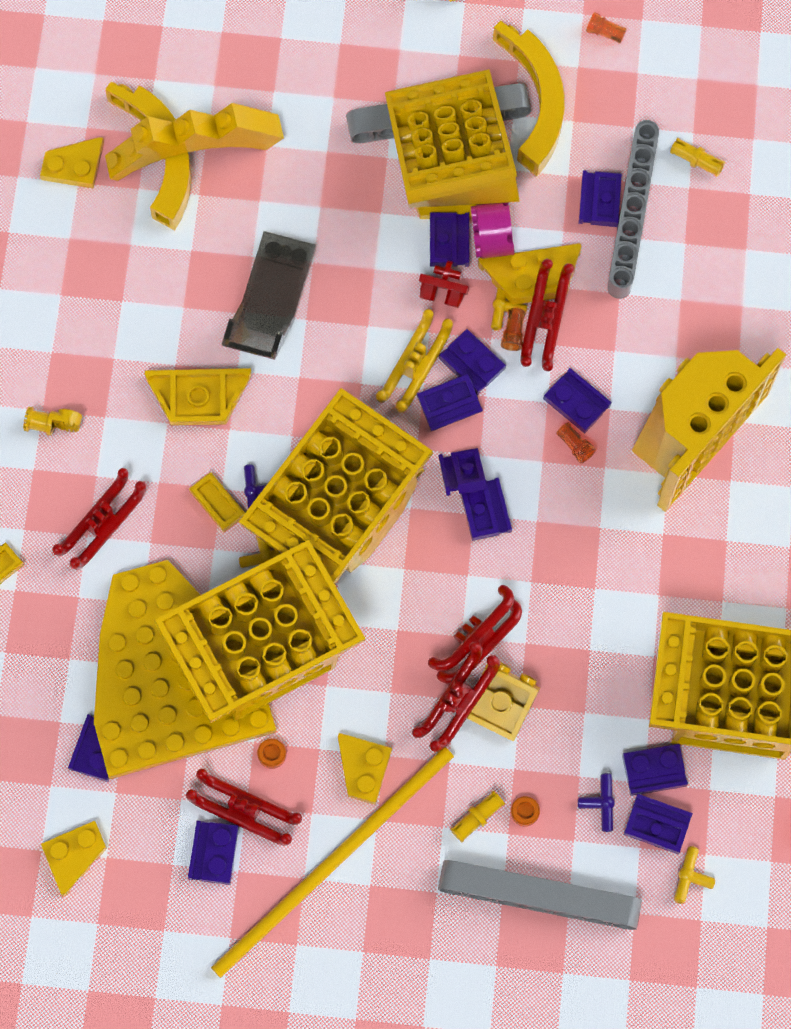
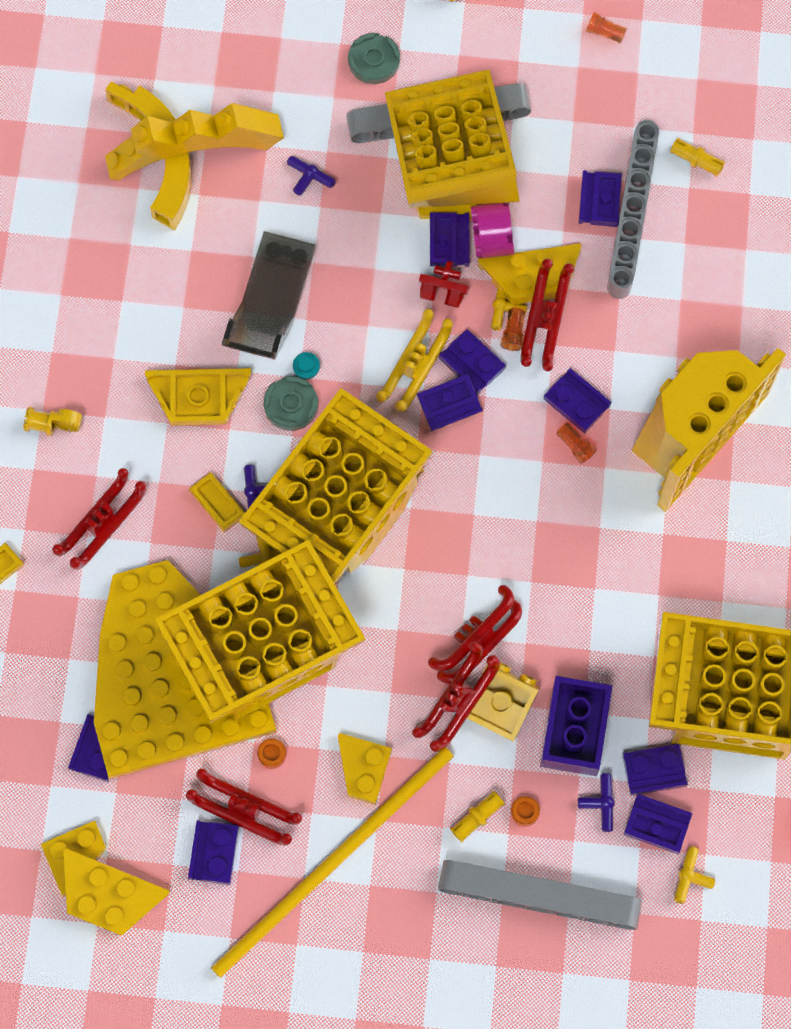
(73, 163): yellow wing -> none
(107, 894): none -> yellow wing
(291, 403): none -> sand green tile
(306, 365): none -> teal plate
(309, 173): none -> dark purple piece
(373, 58): none -> sand green tile
(462, 472): dark purple plate -> none
(486, 511): dark purple plate -> none
(545, 75): yellow arch -> none
(576, 726): none -> dark purple brick

